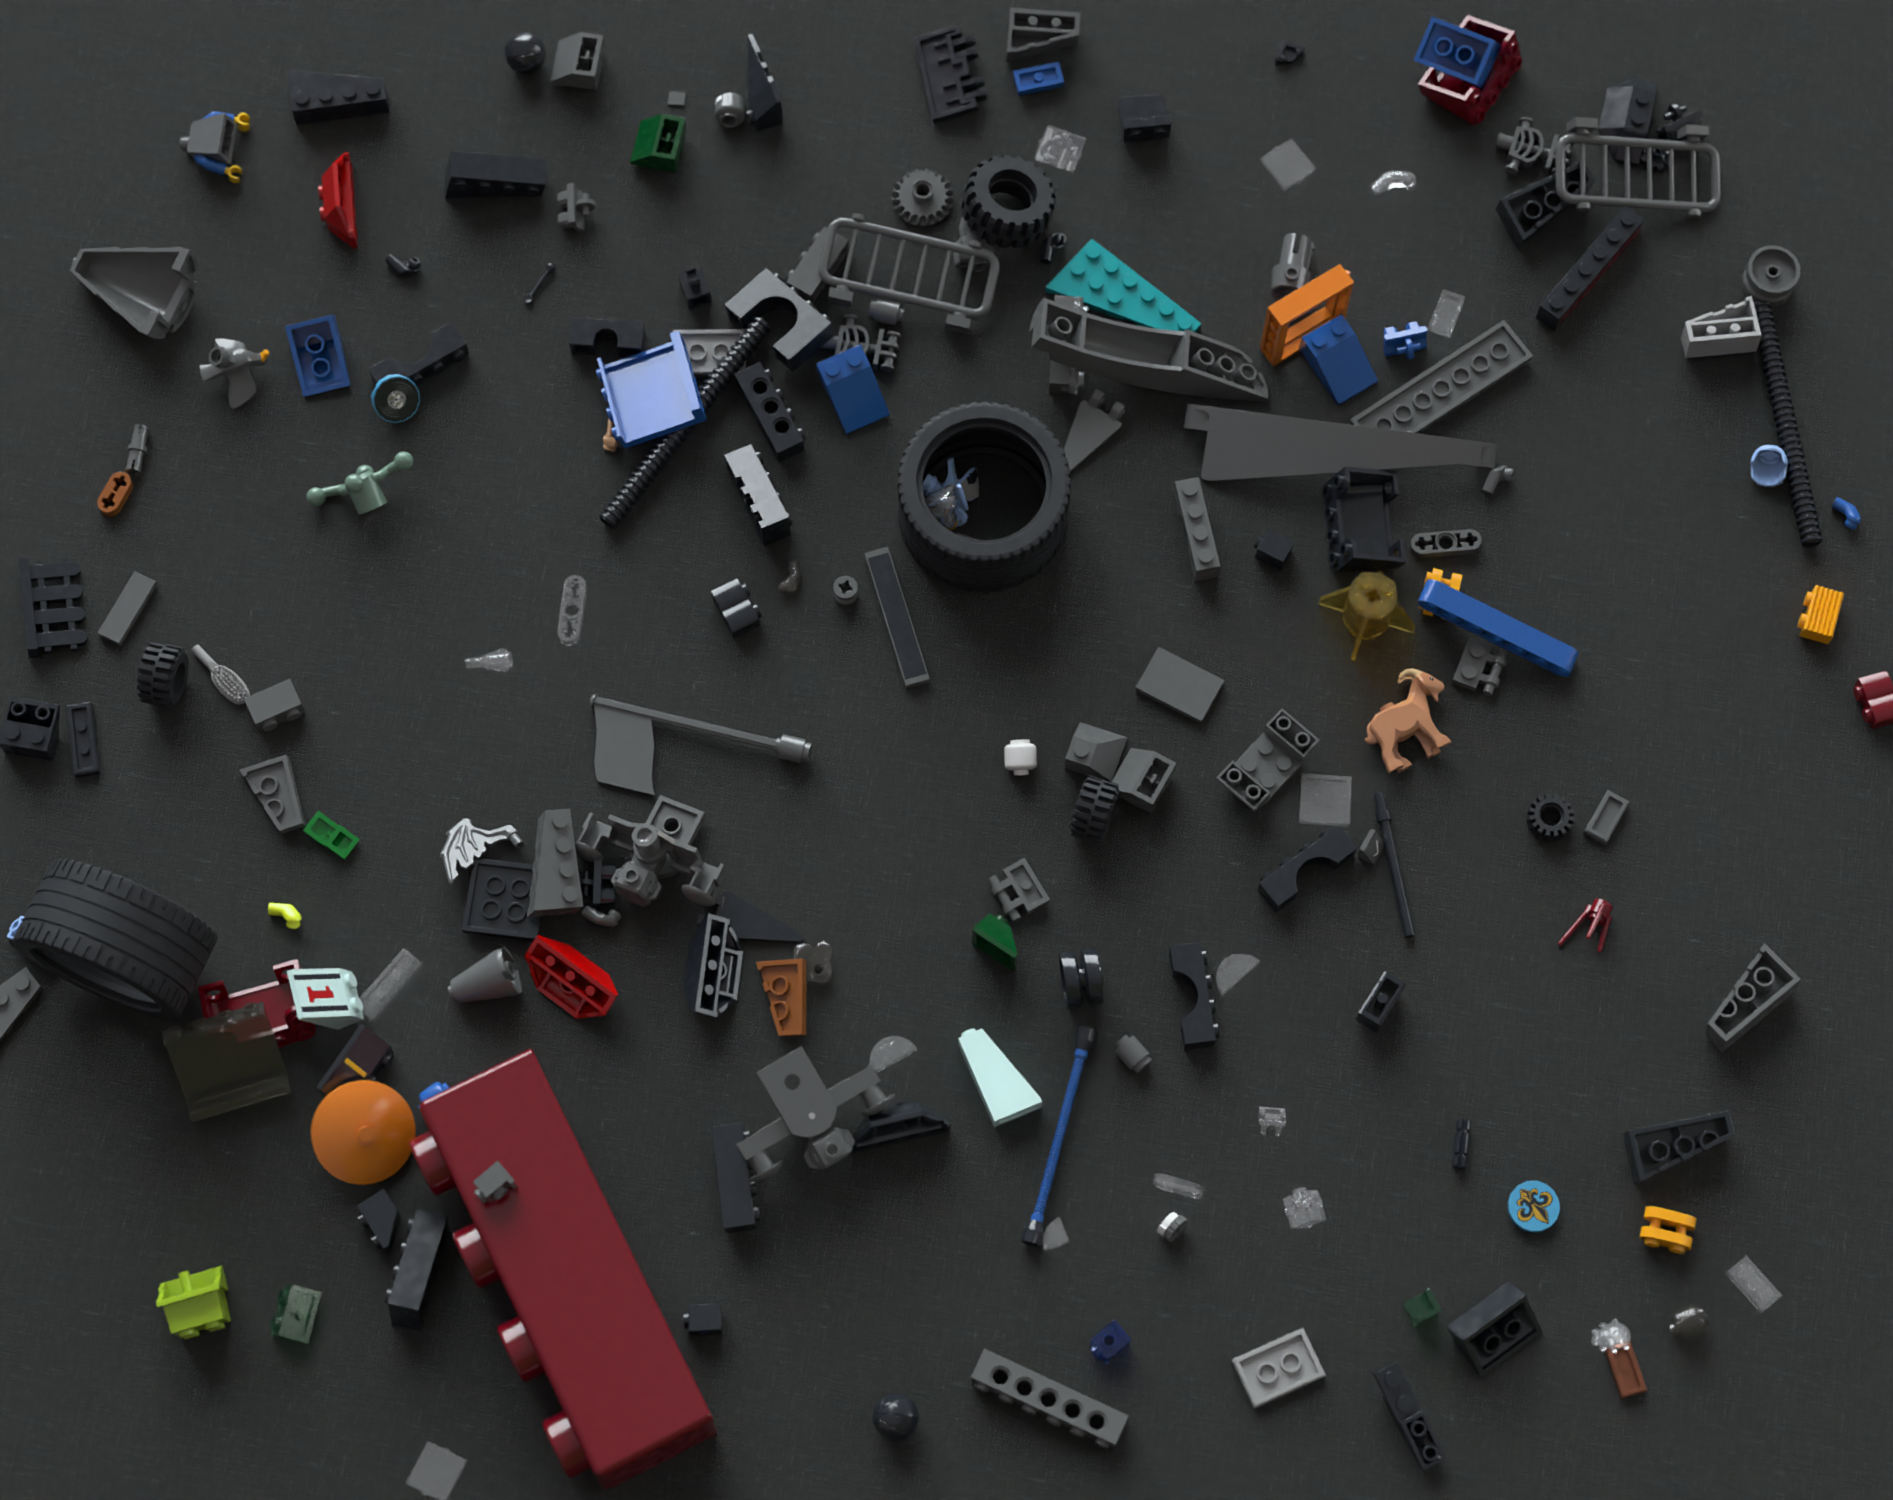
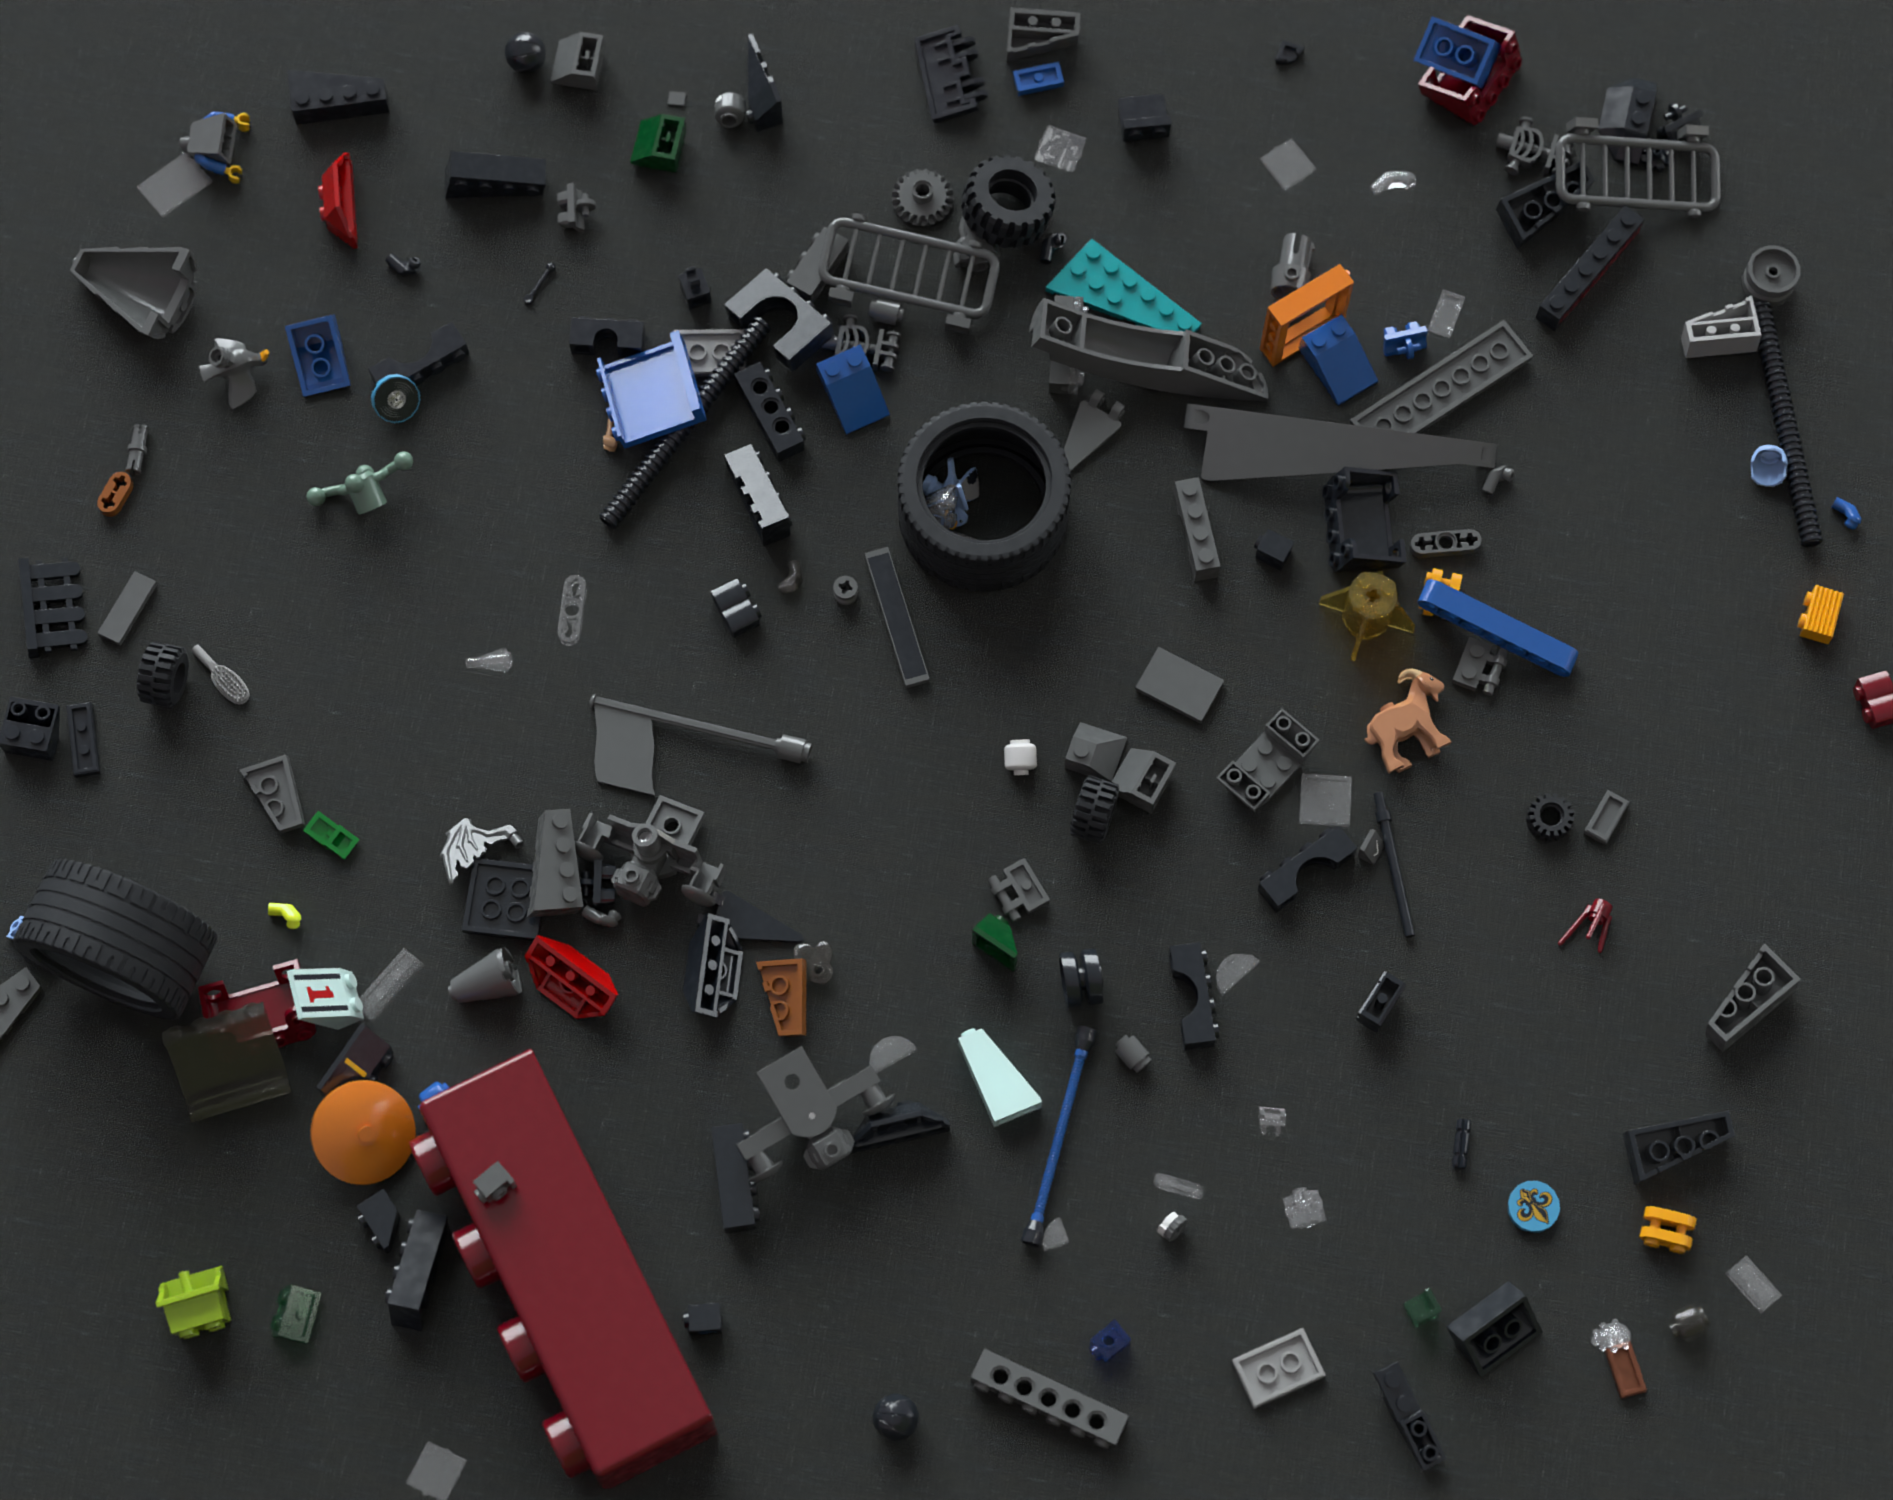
(174, 184): none -> clear piece
(274, 706): dark grey brick -> none

